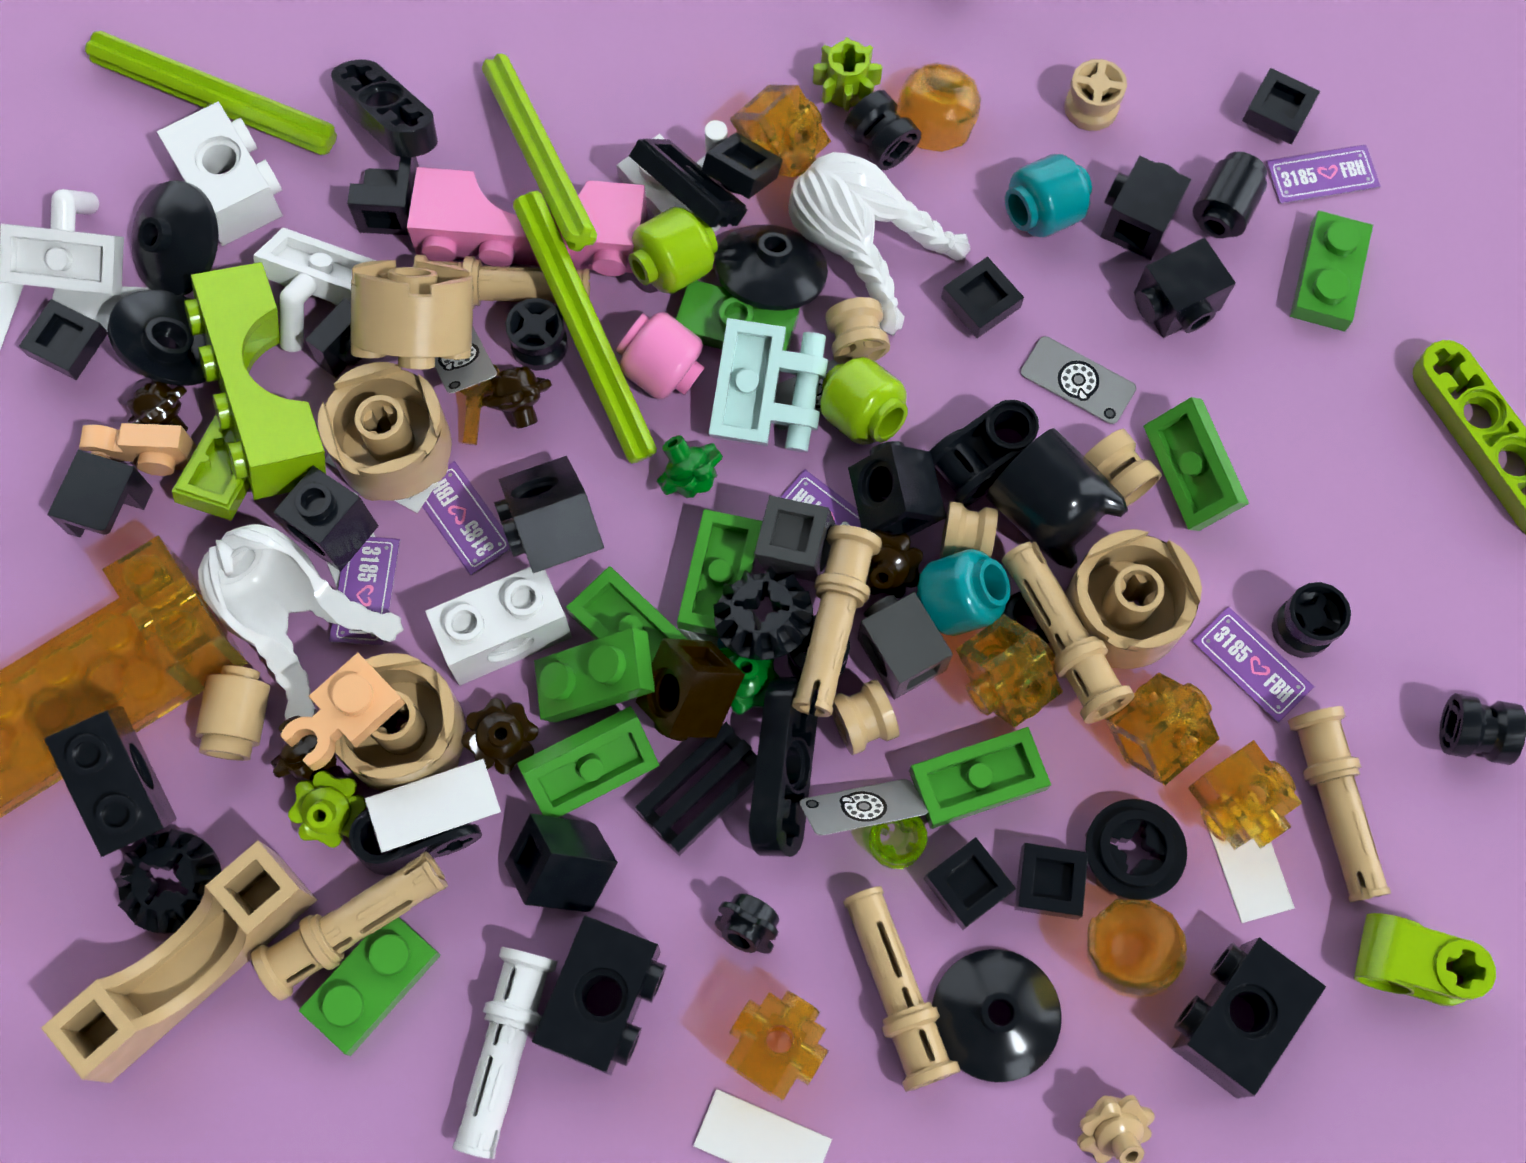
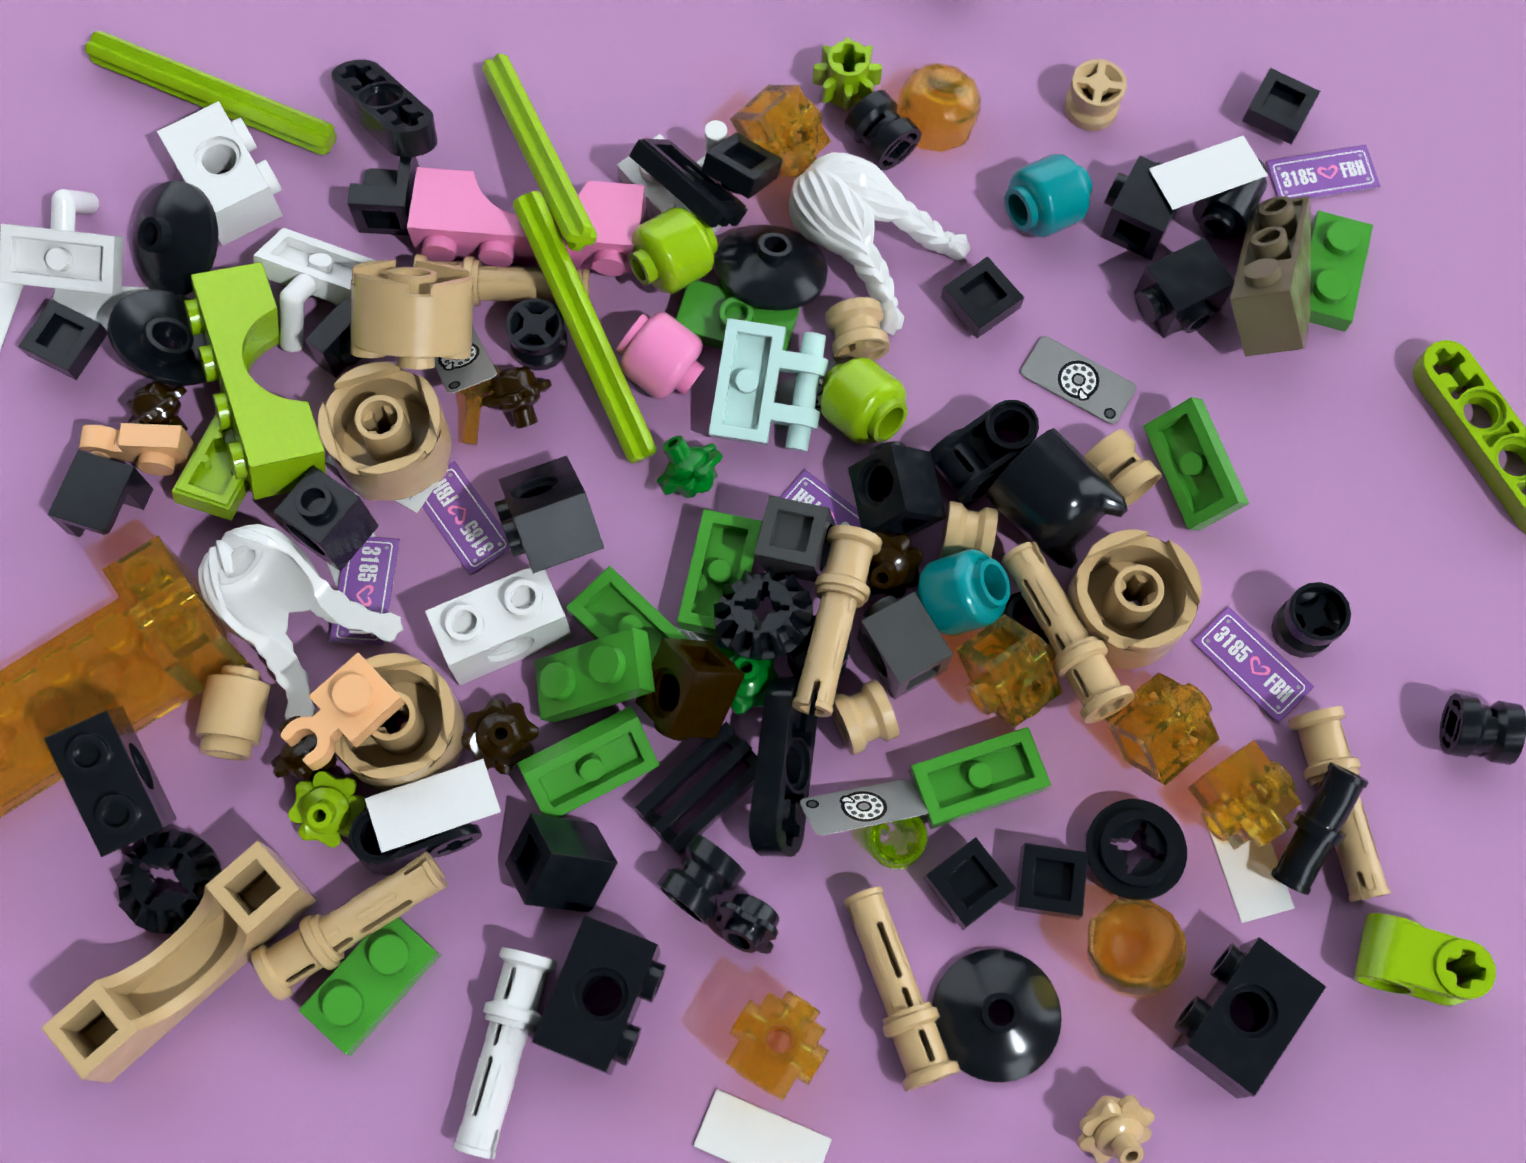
(704, 875): none -> black wheel
(1208, 172): none -> white sticker
(1274, 277): none -> dark tan slope
(1319, 828): none -> black pin

